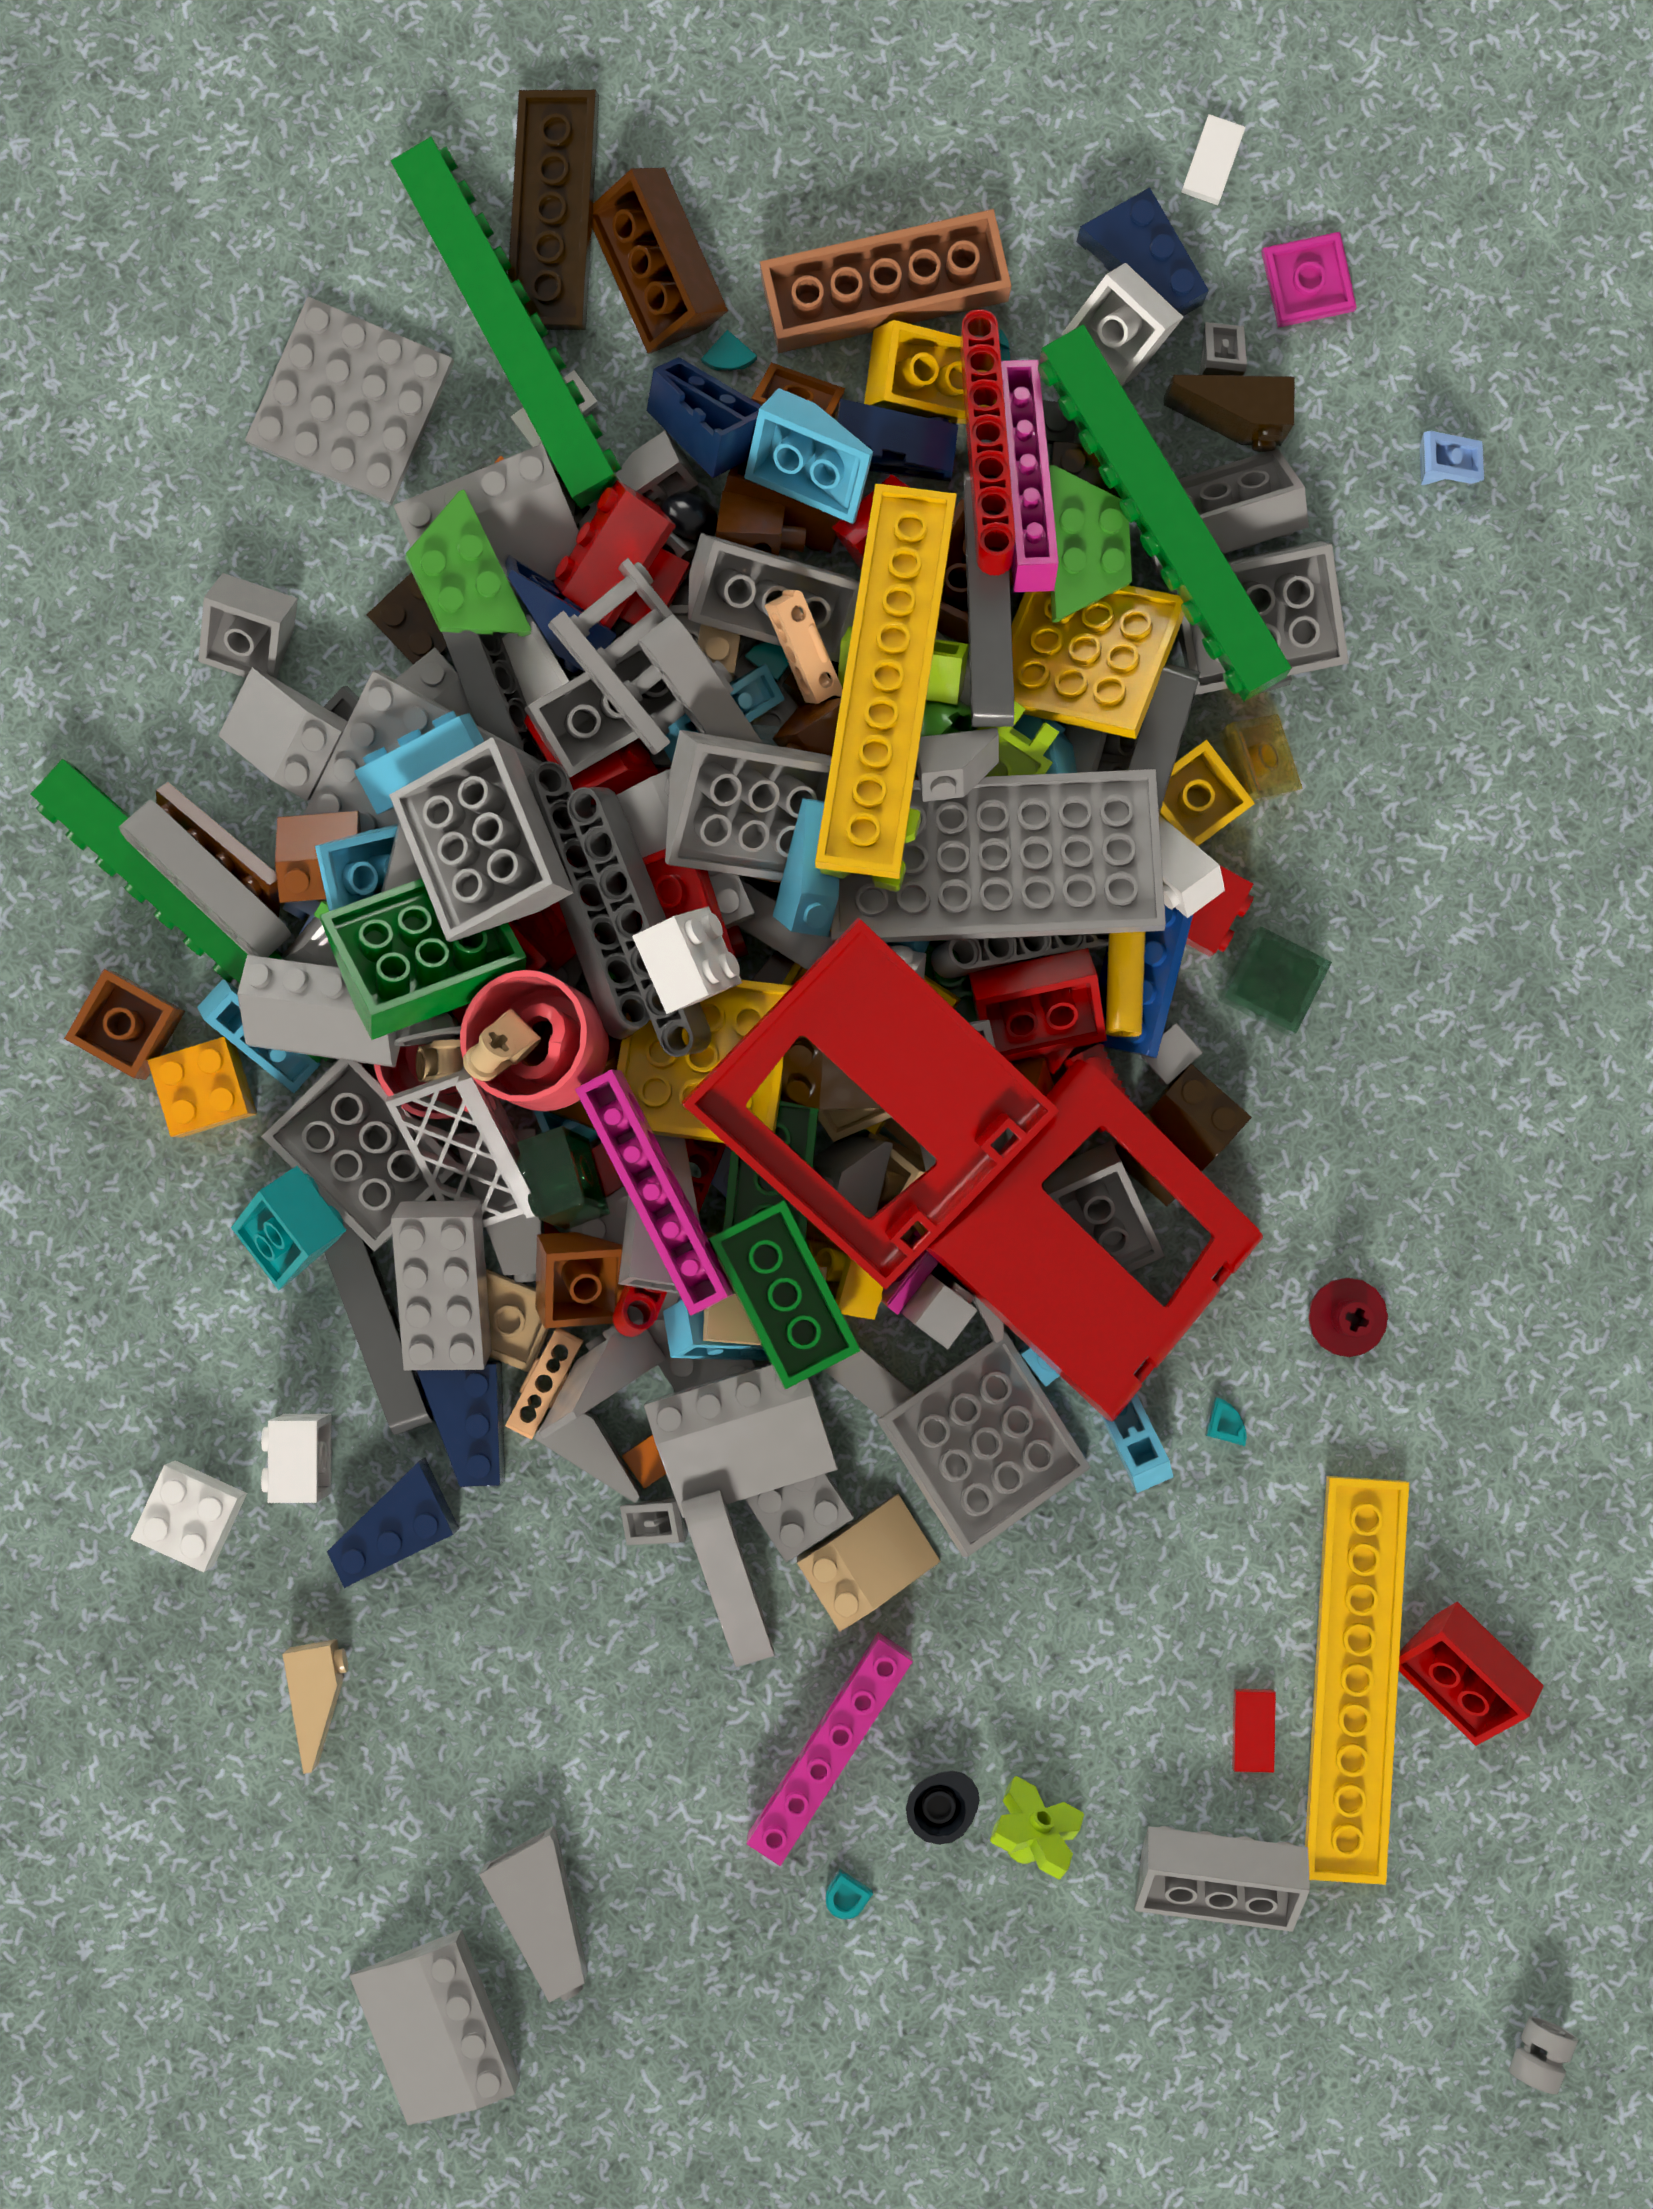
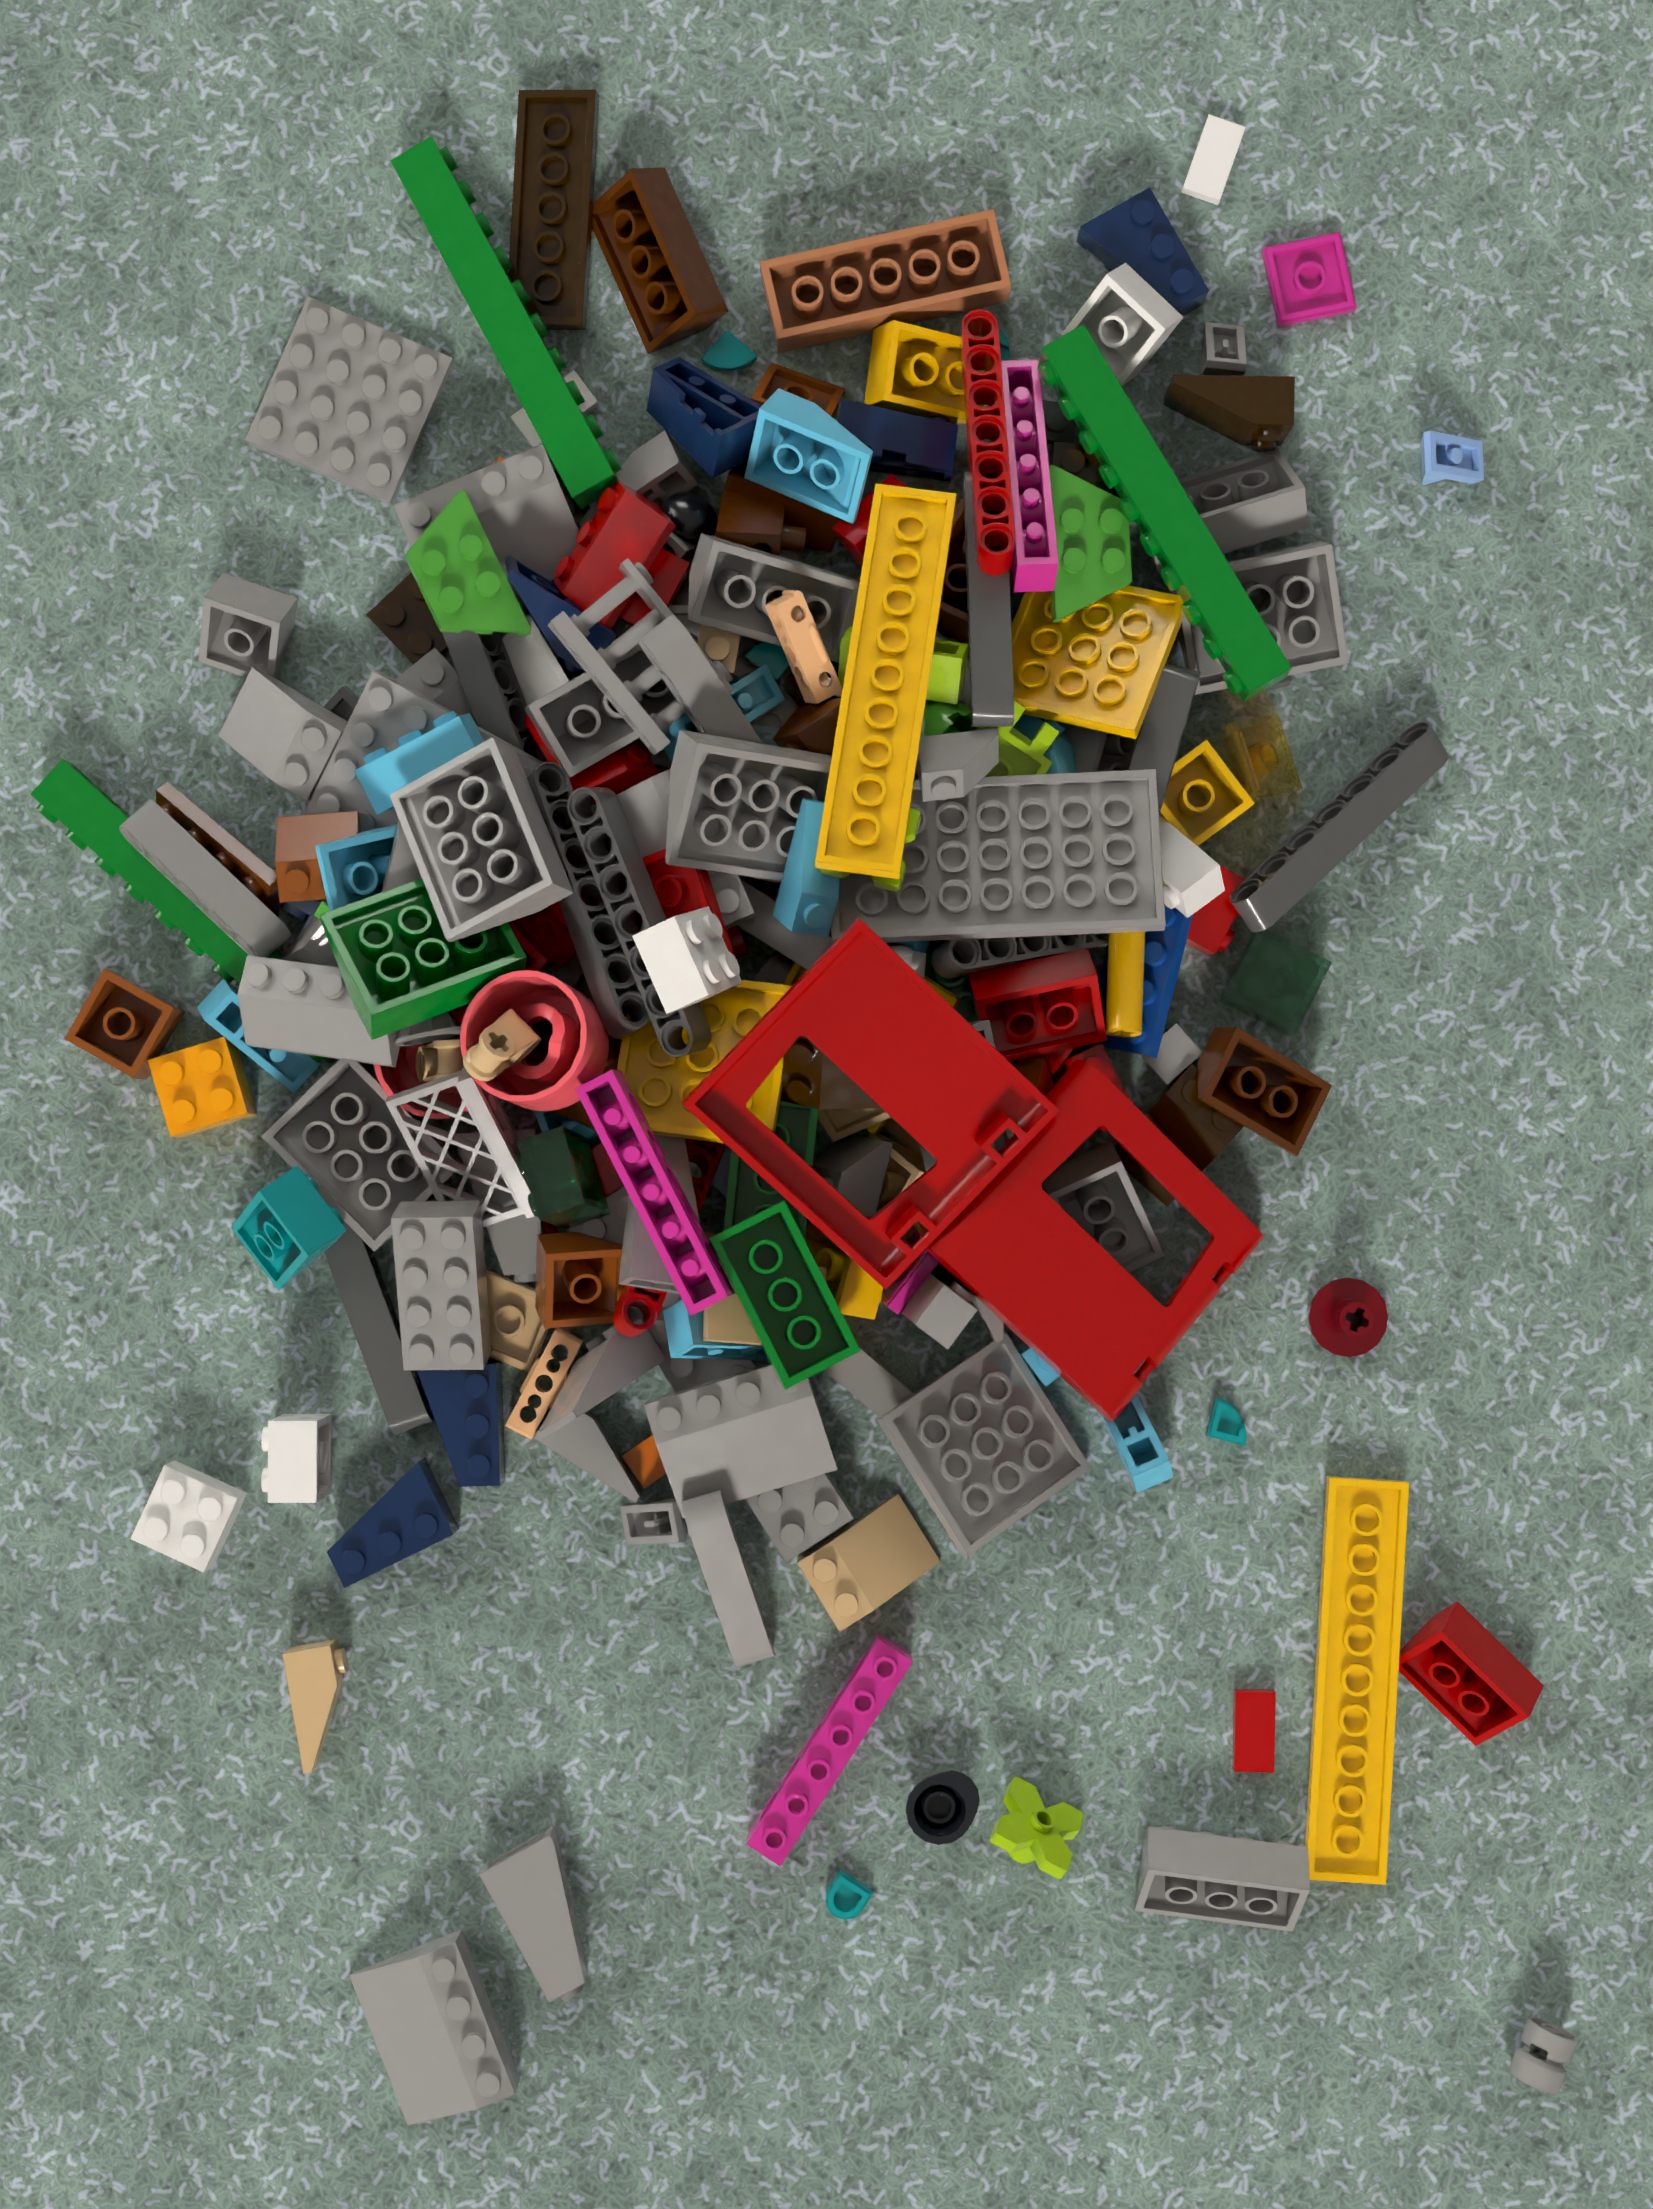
(1260, 1088): none -> reddish brown slope
(1339, 827): none -> dark grey beam

